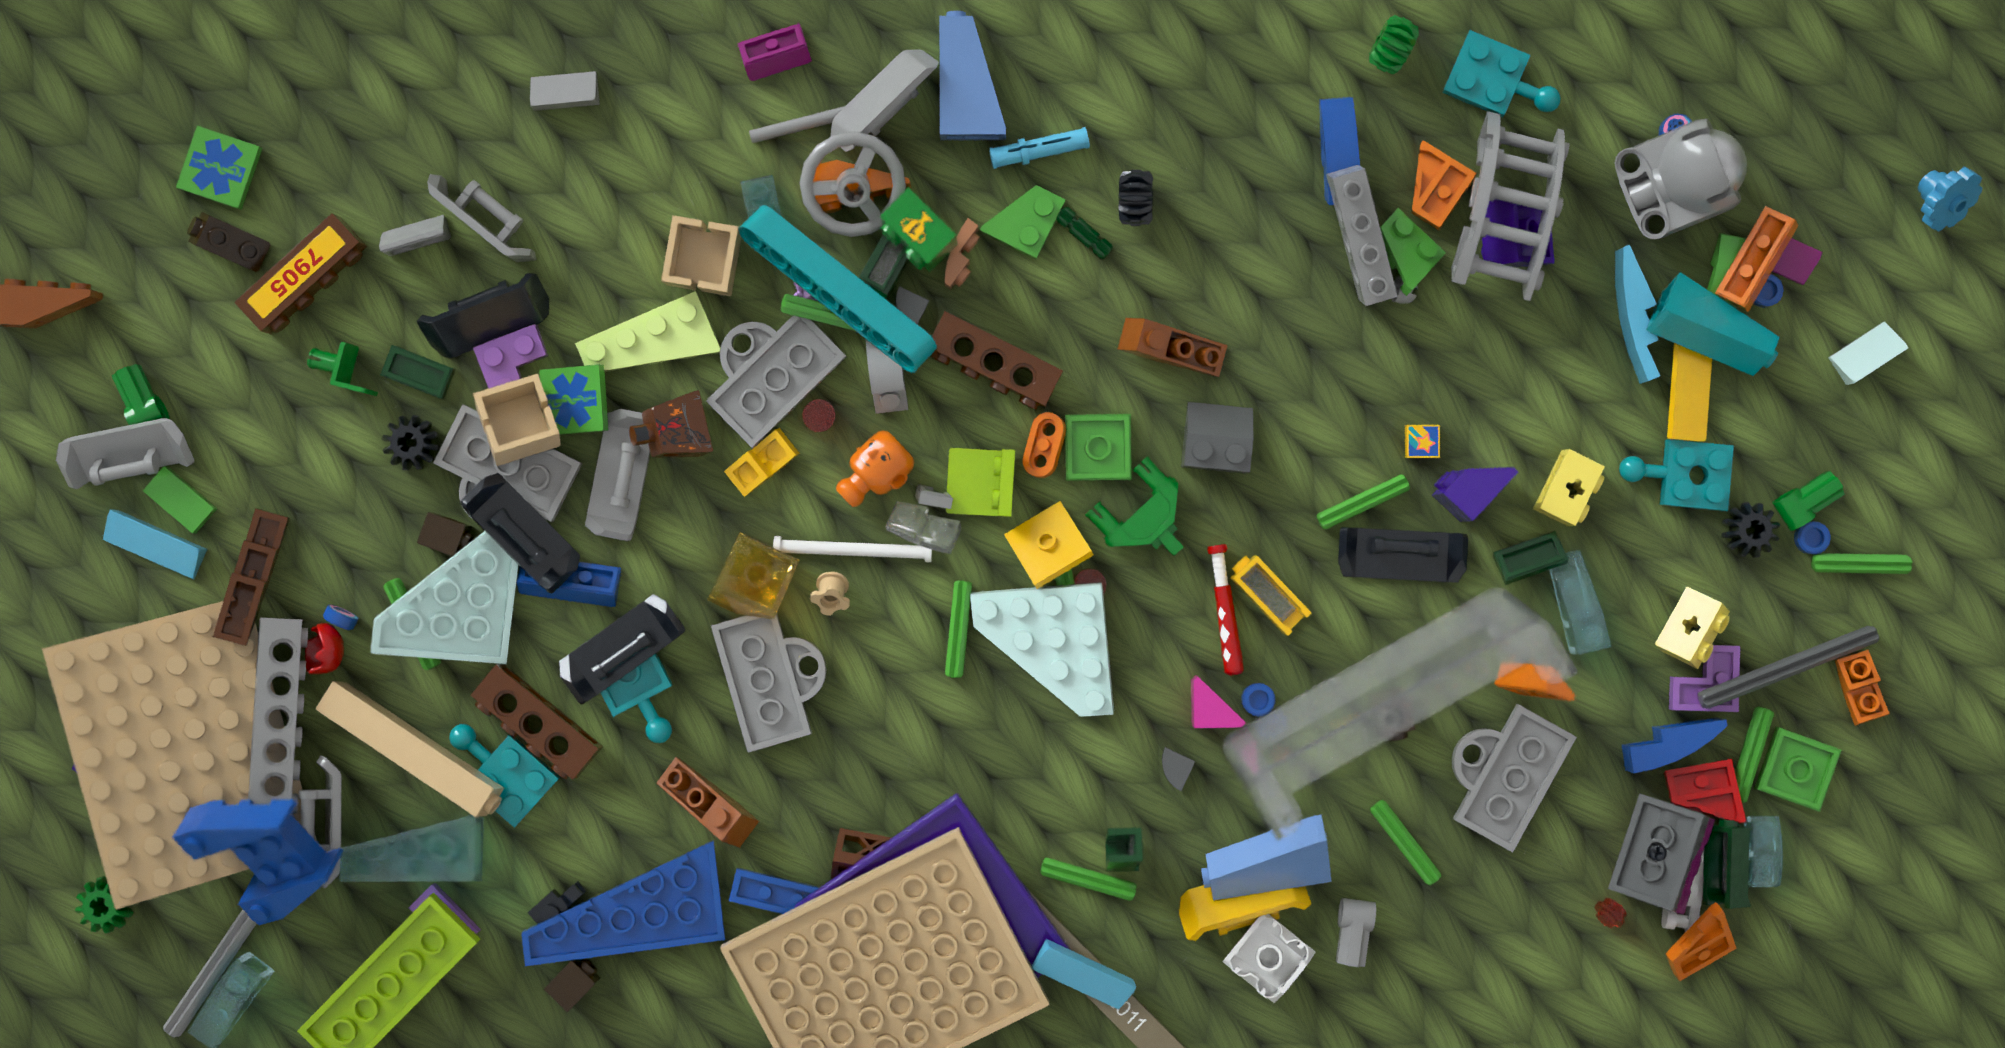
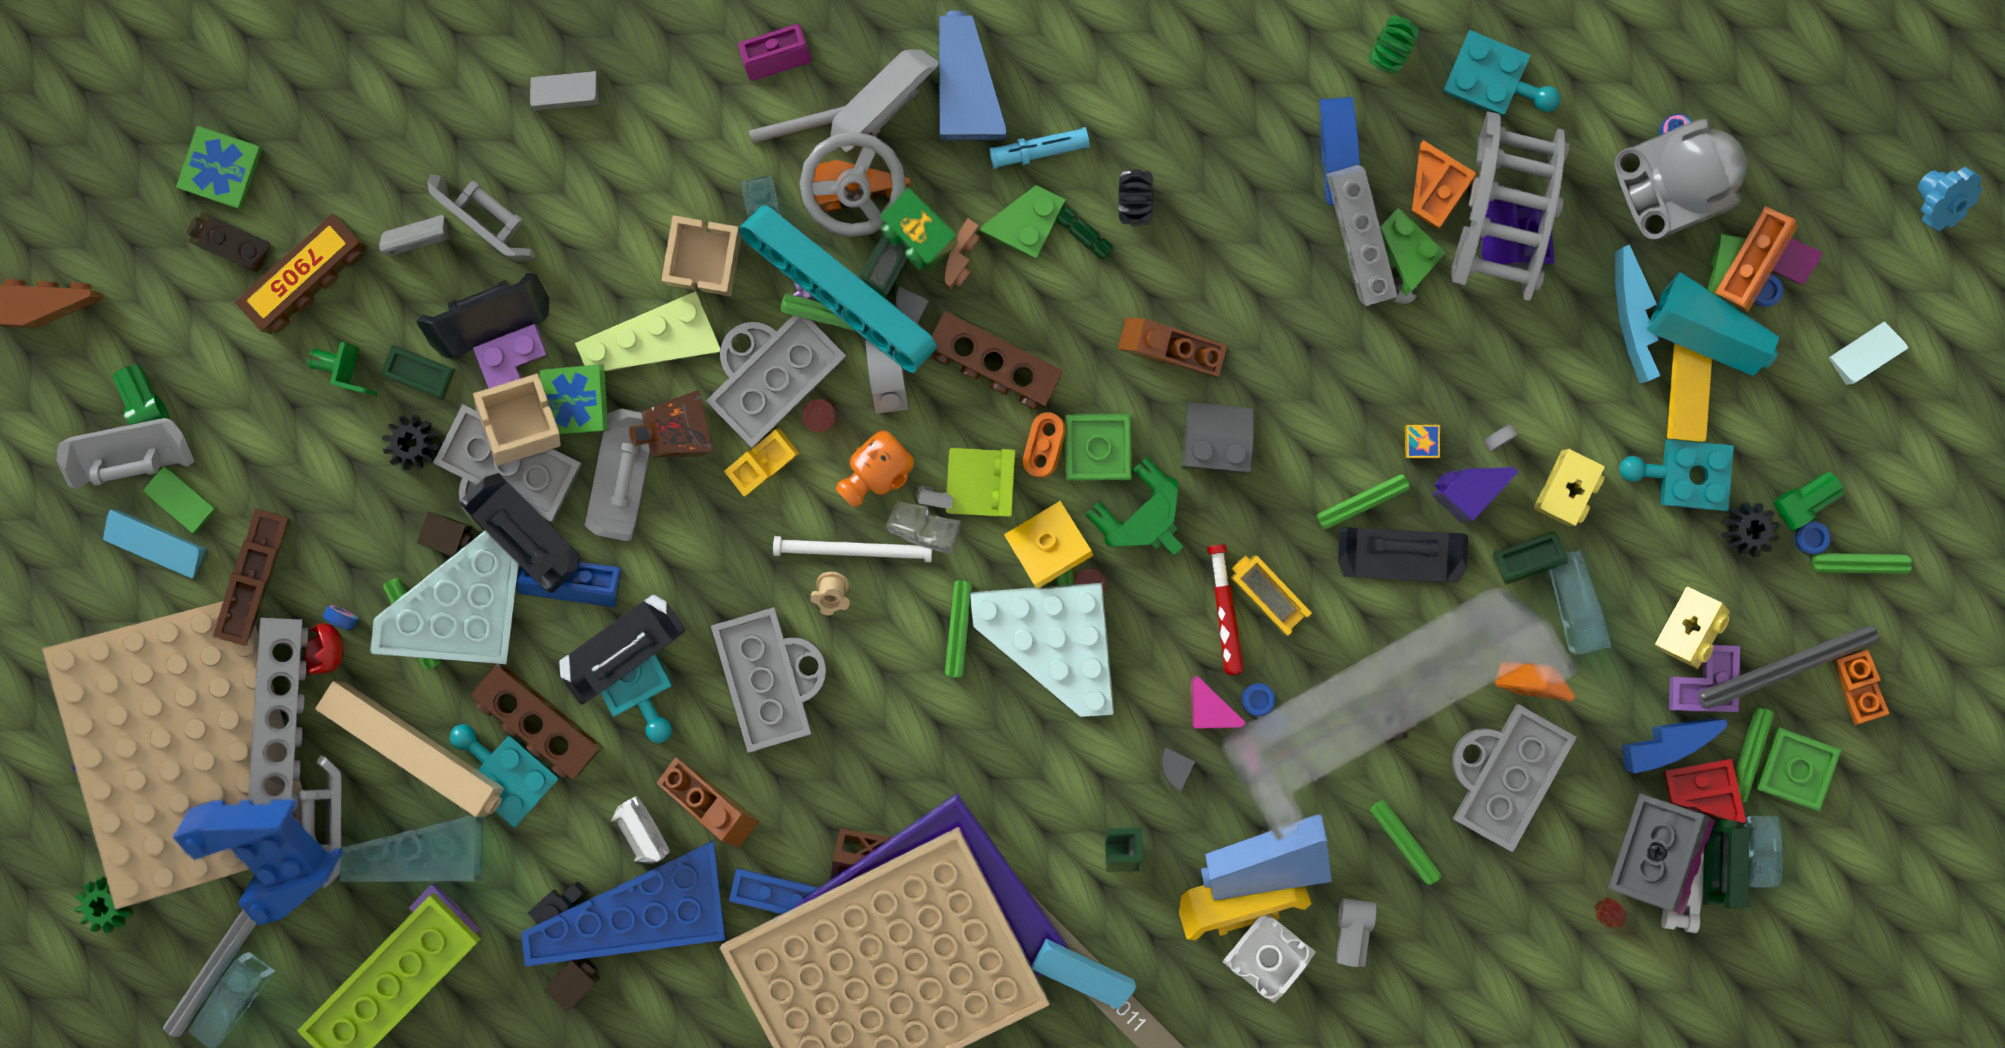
(640, 831): none -> white slope
(753, 578): clear yellow slope -> none
(1088, 879): bright green axle -> none
(1501, 437): none -> light grey tile
(1701, 944): orange wing -> none

